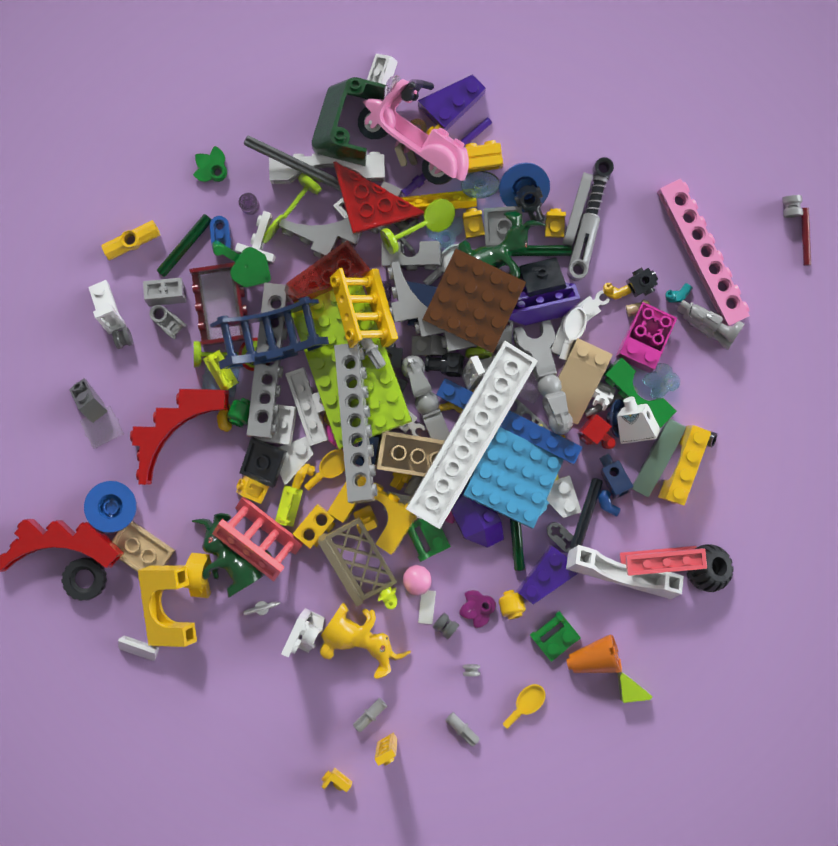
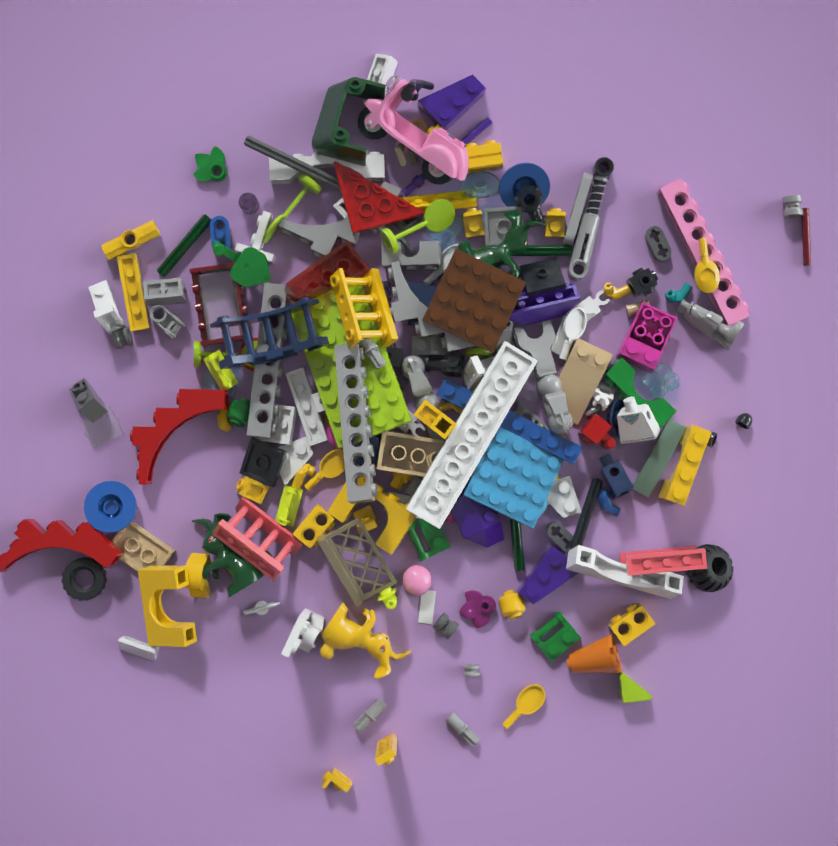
(133, 292): none -> yellow plate
(435, 419): none -> yellow brick
(634, 628): none -> yellow brick
(662, 241): none -> dark grey beam
(706, 272): none -> yellow piece
(744, 420): none -> black hinge

